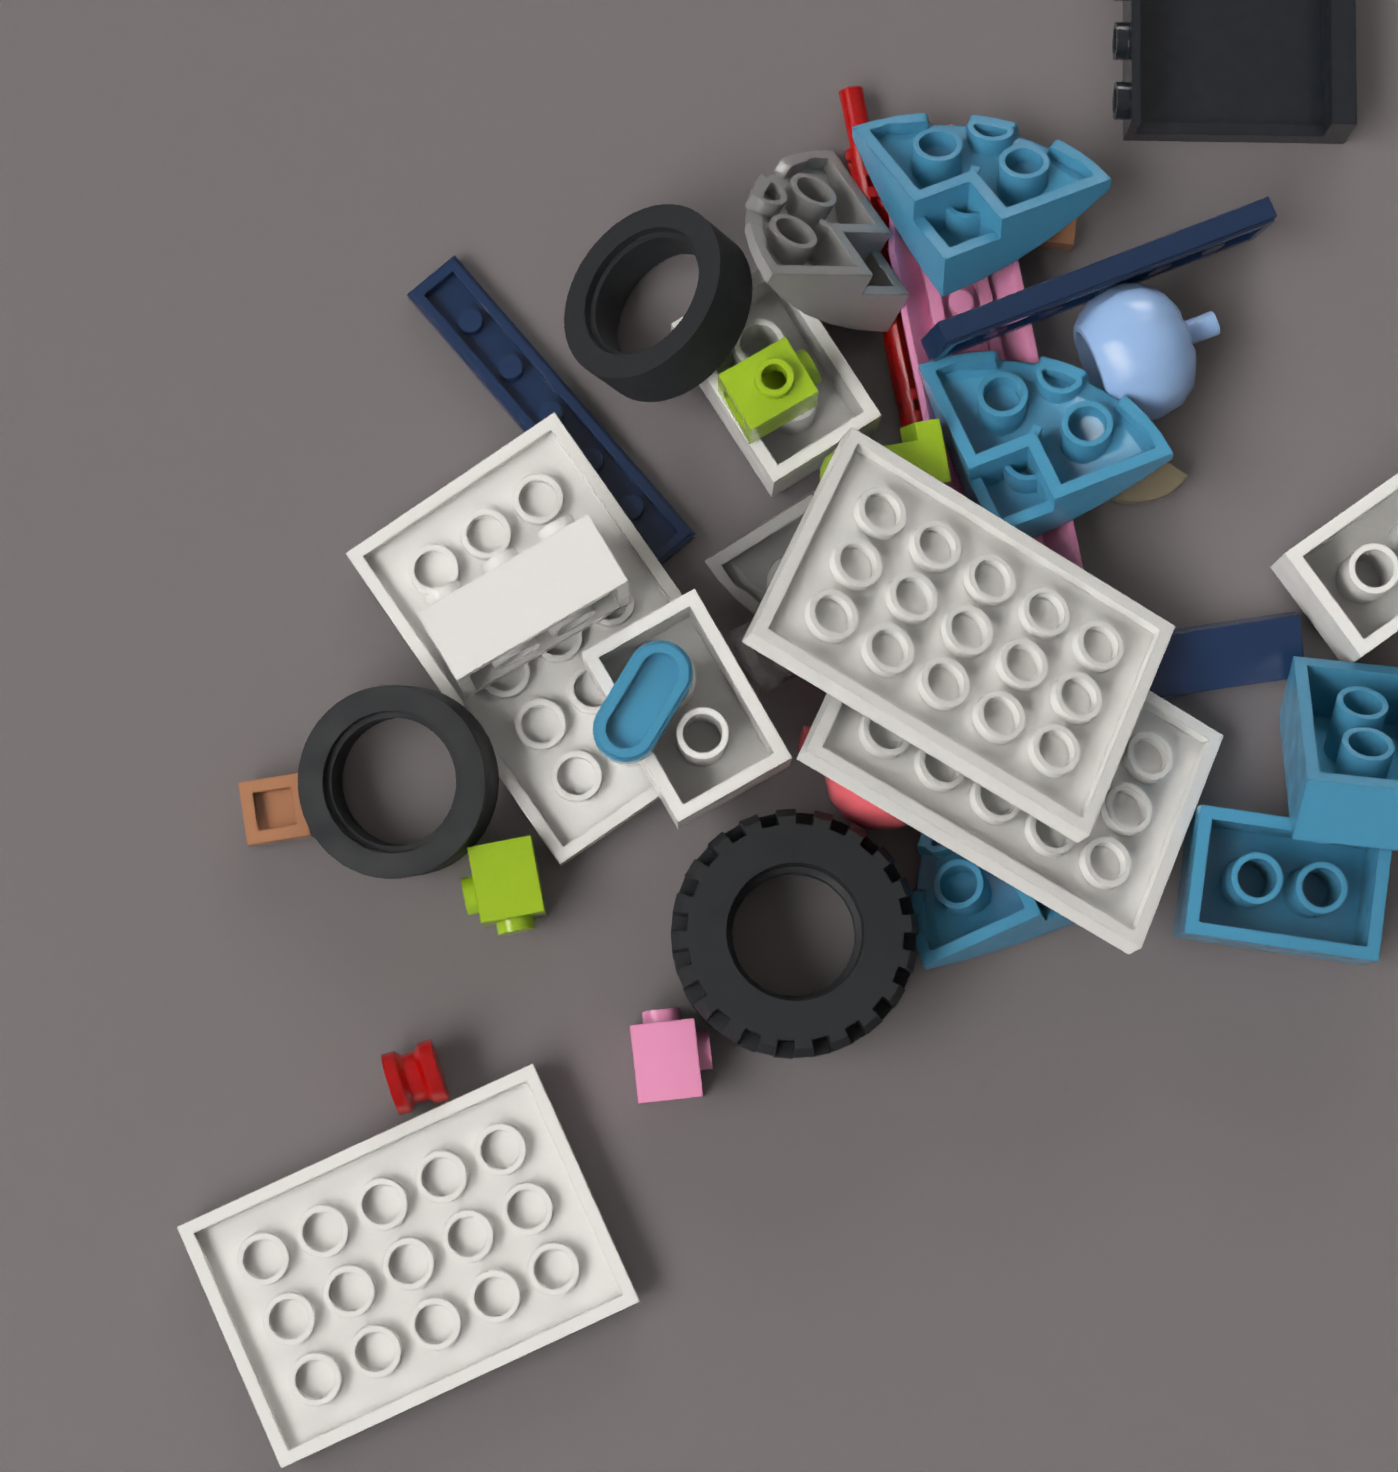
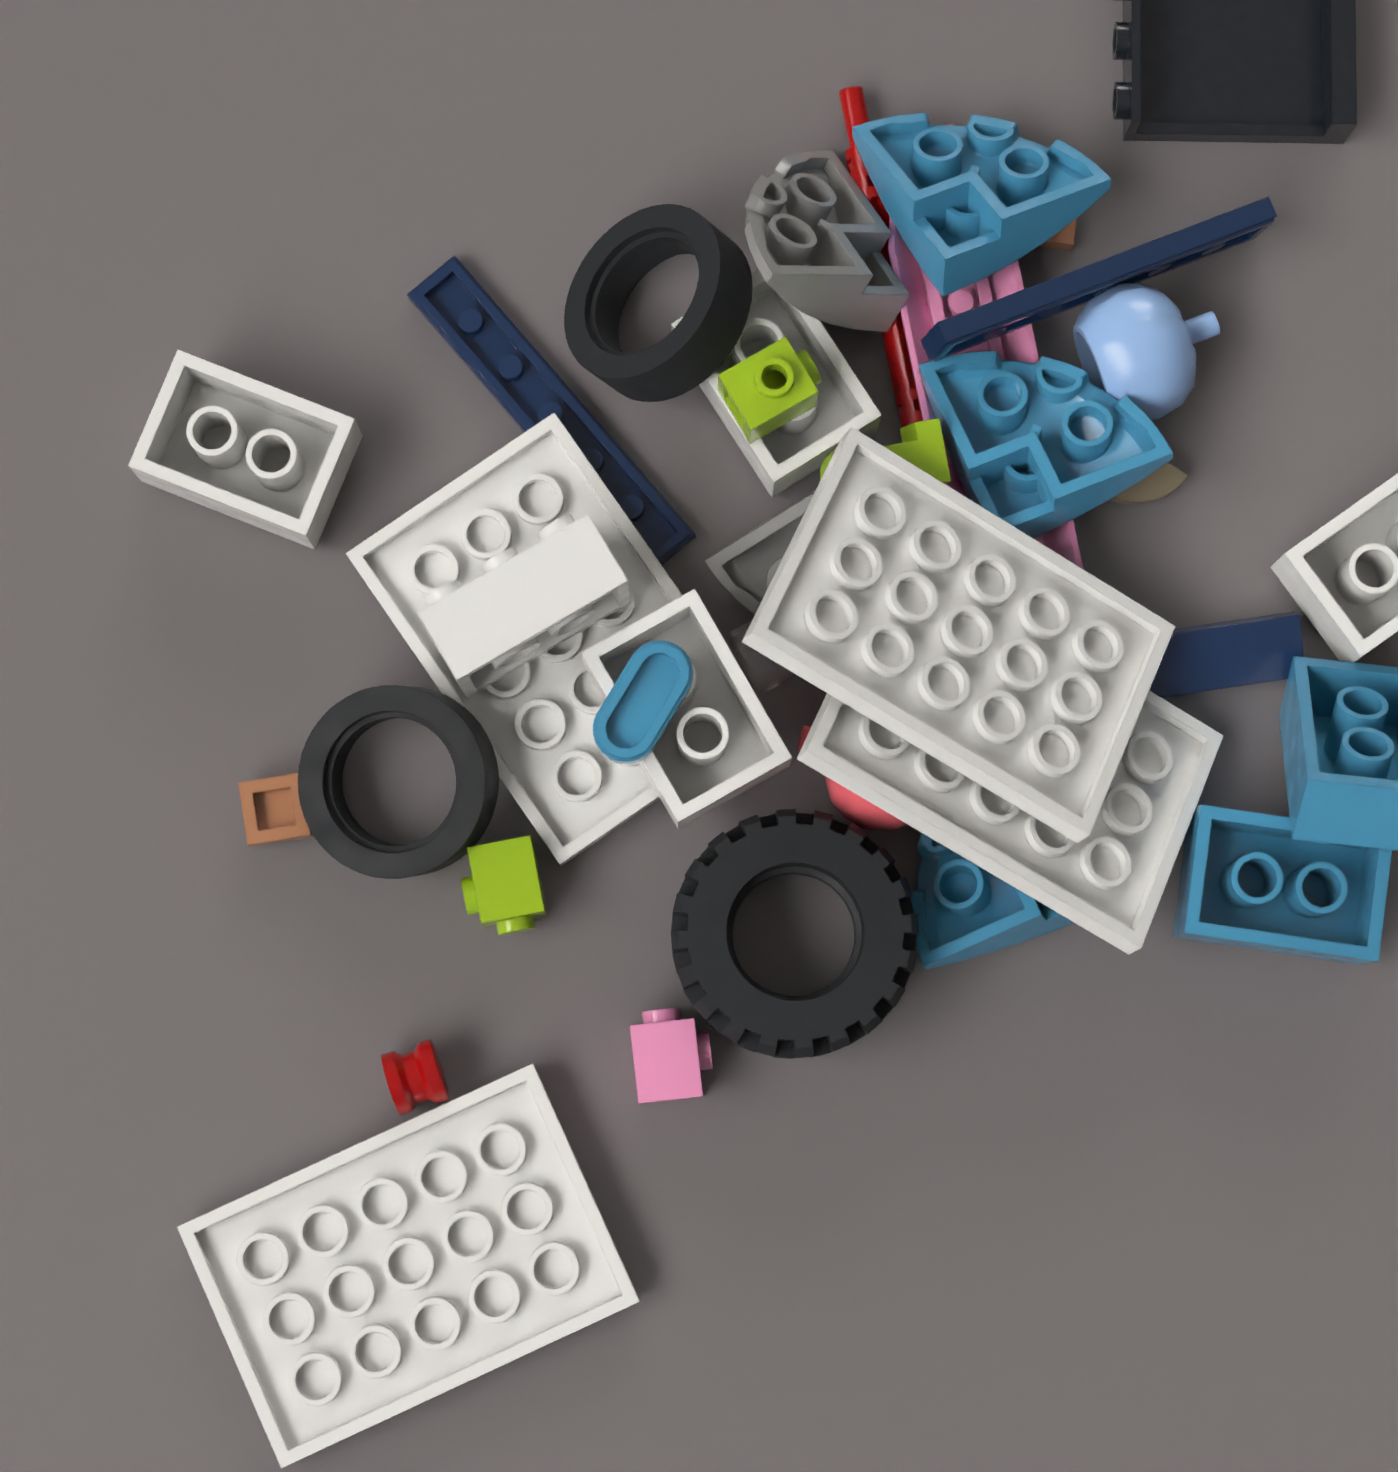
(246, 449): none -> white brick

